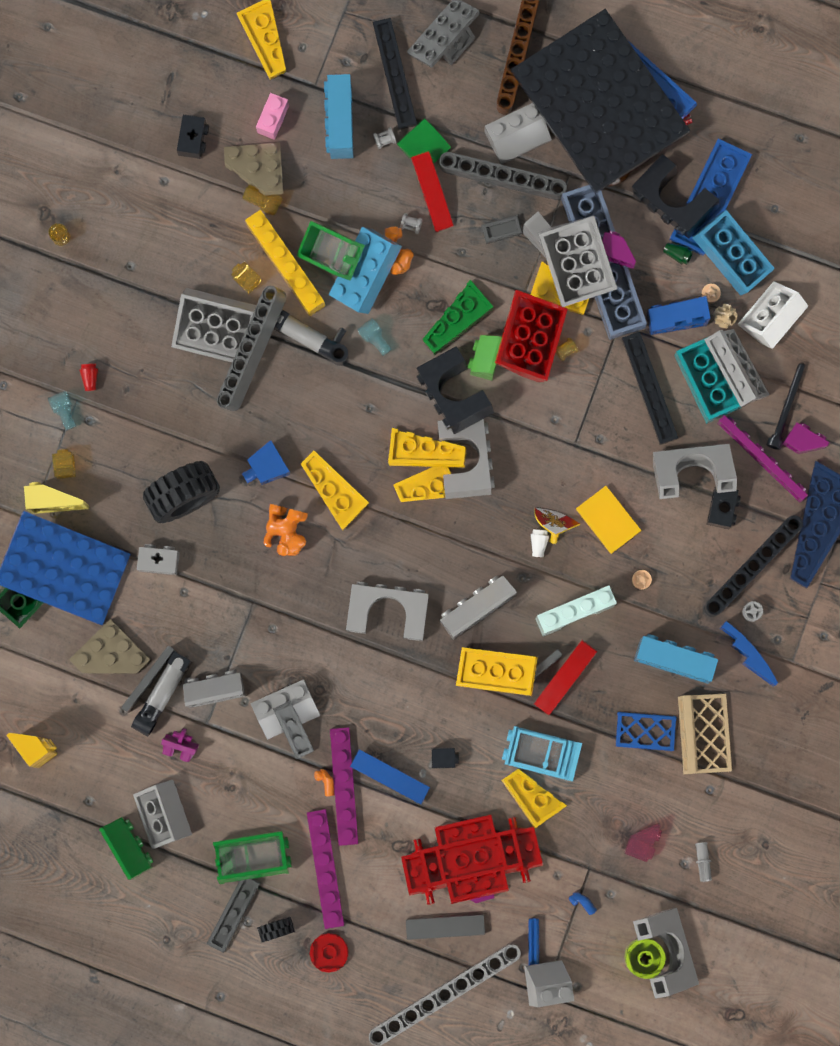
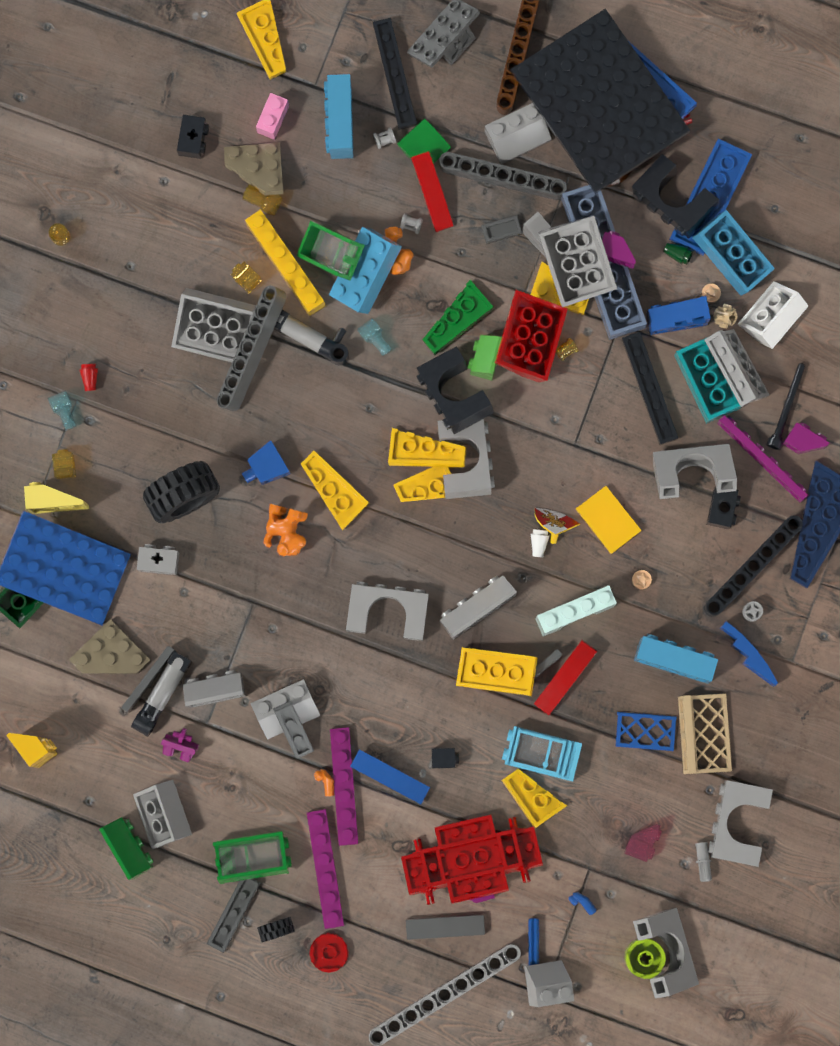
(723, 845): none -> light grey arch

